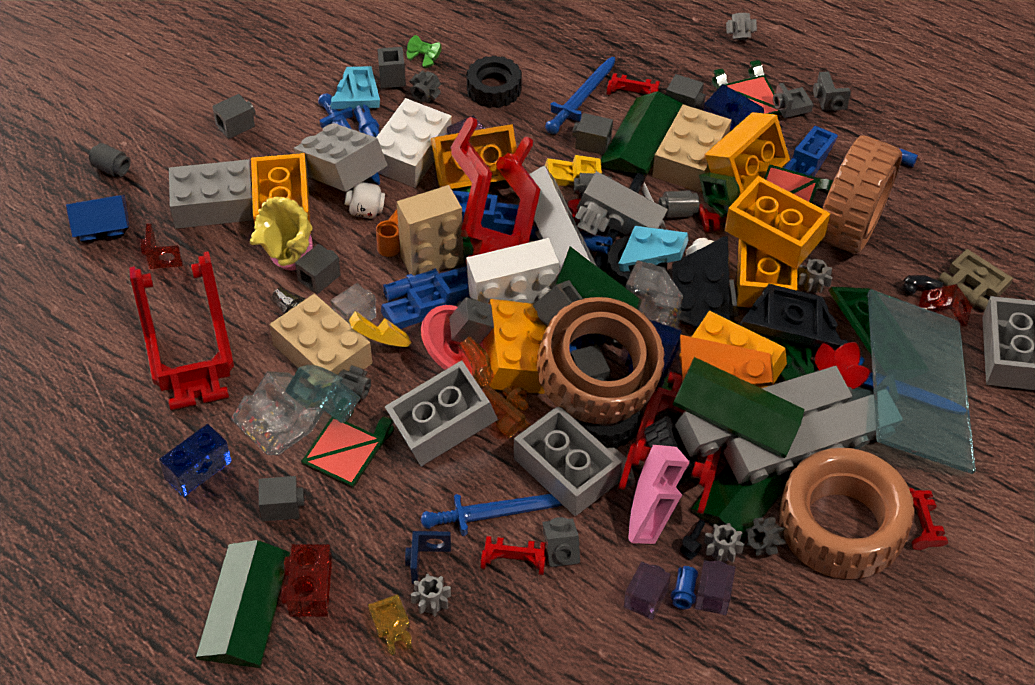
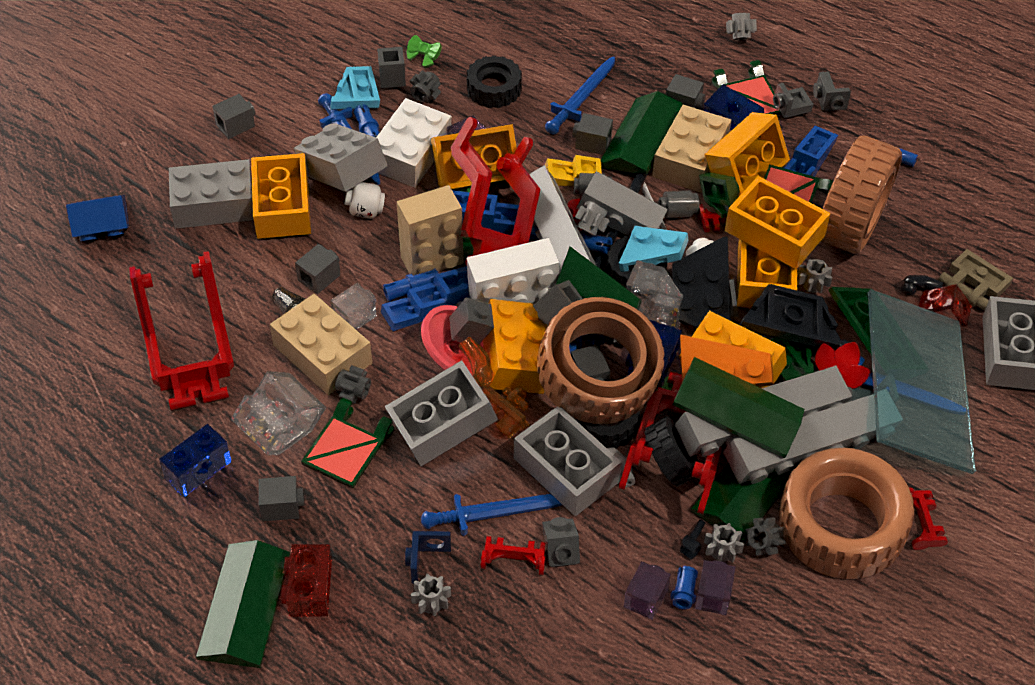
(109, 160): dark grey brick -> none
(149, 248): clear red bracket -> none
(283, 231): light yellow hair -> none
(322, 388): clear light blue brick -> none
(384, 333): yellow slope -> none
(388, 236): orange piece -> none
(390, 620): clear yellow plate -> none
(631, 85): red piece -> none
(656, 493): bright pink slope -> none

